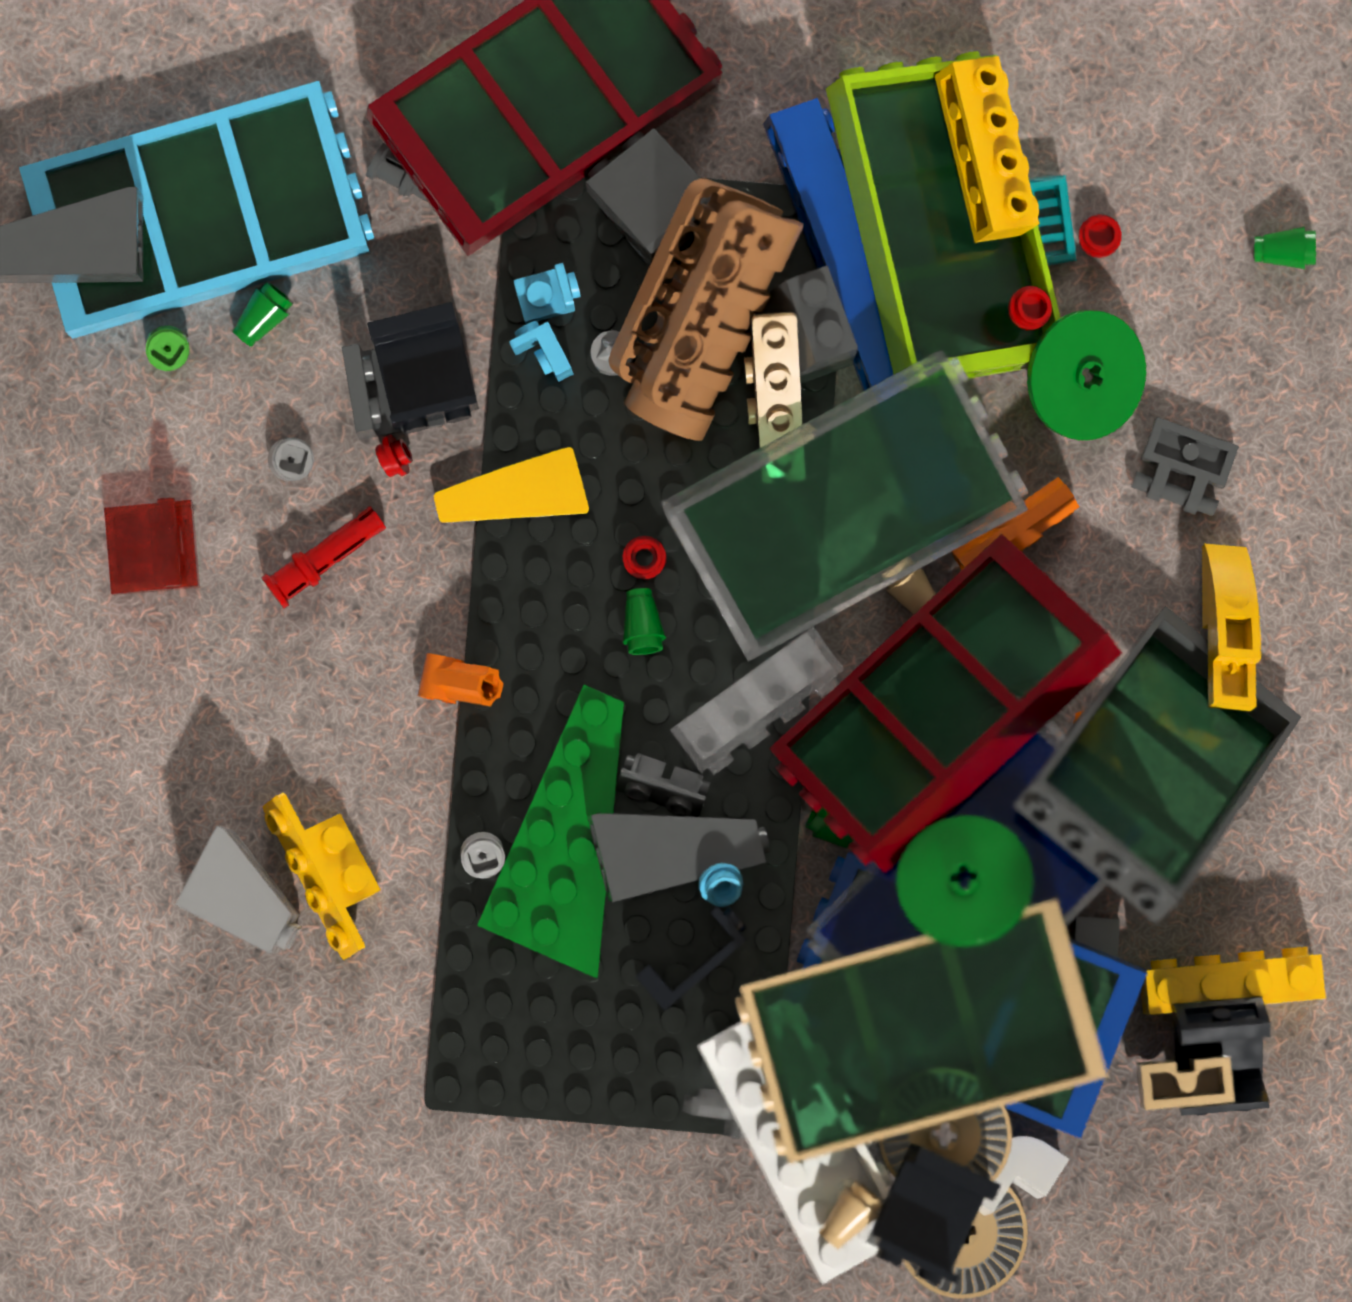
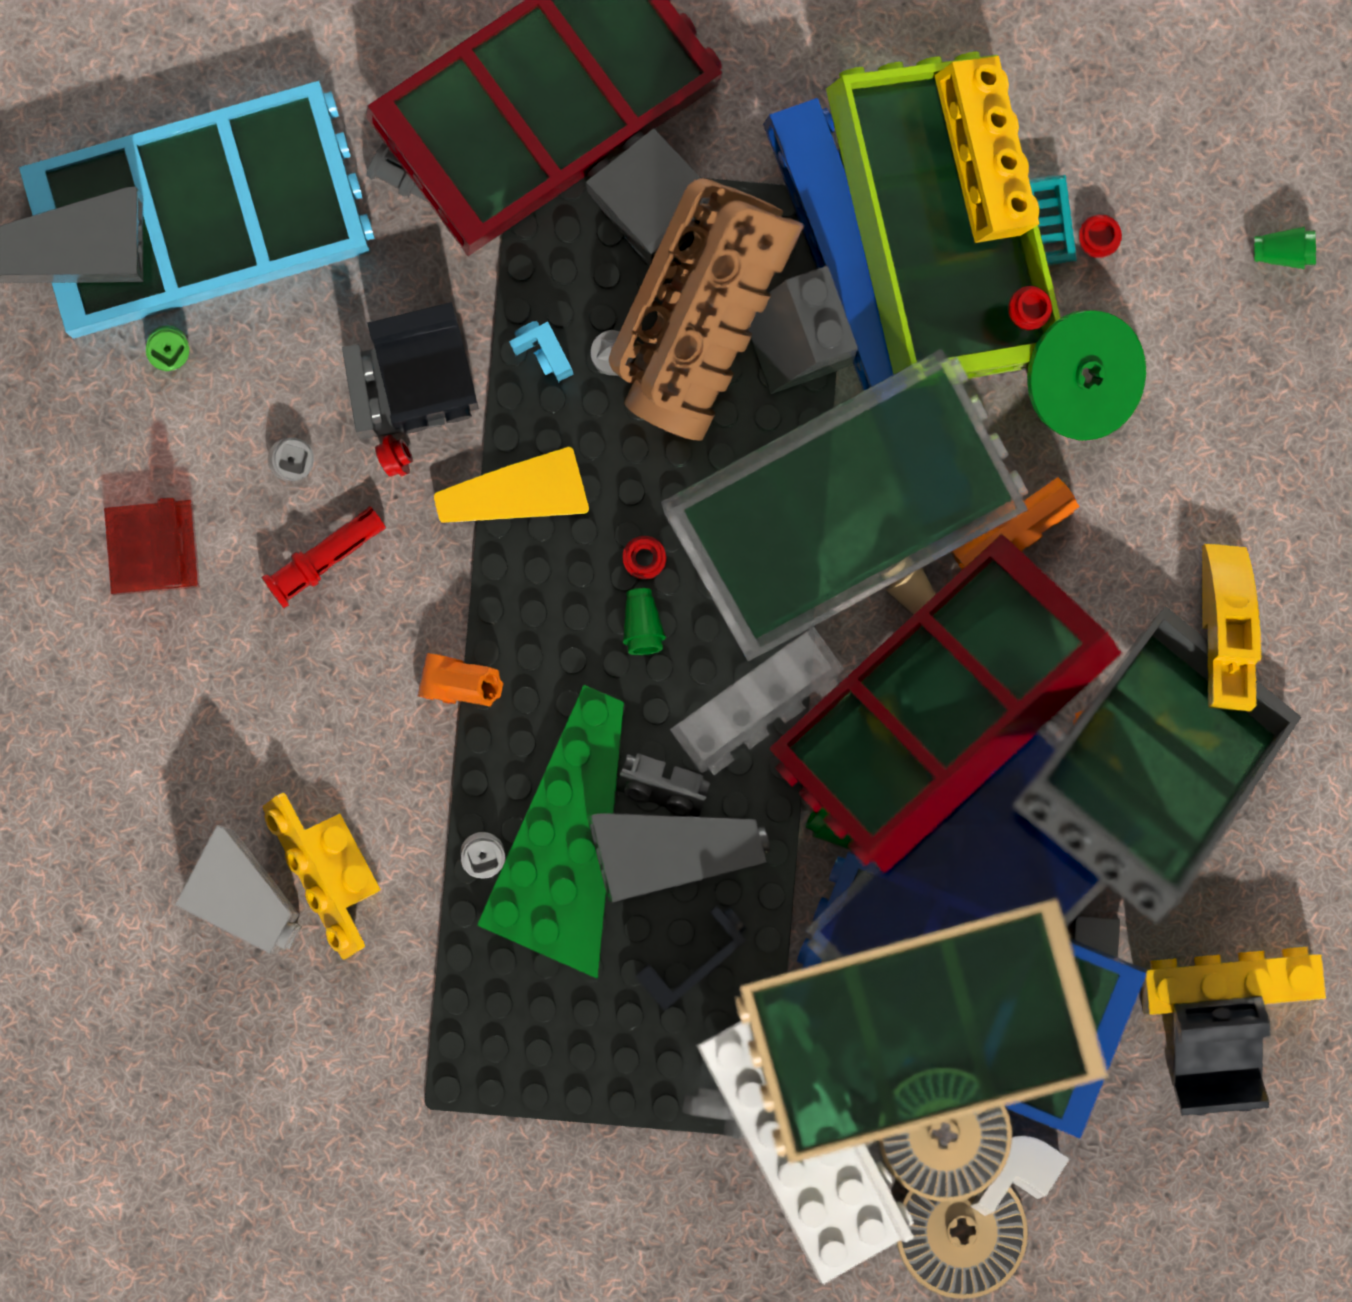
(262, 313): green cone -> none
(547, 294): medium azure bracket -> none
(724, 893): medium azure plate -> none
(775, 376): tan bracket -> none
(850, 1214): tan cone -> none
(929, 1214): black panel -> none
(991, 902): green piece -> none
(1189, 454): dark grey plate -> none
(1204, 1083): tan brick -> none

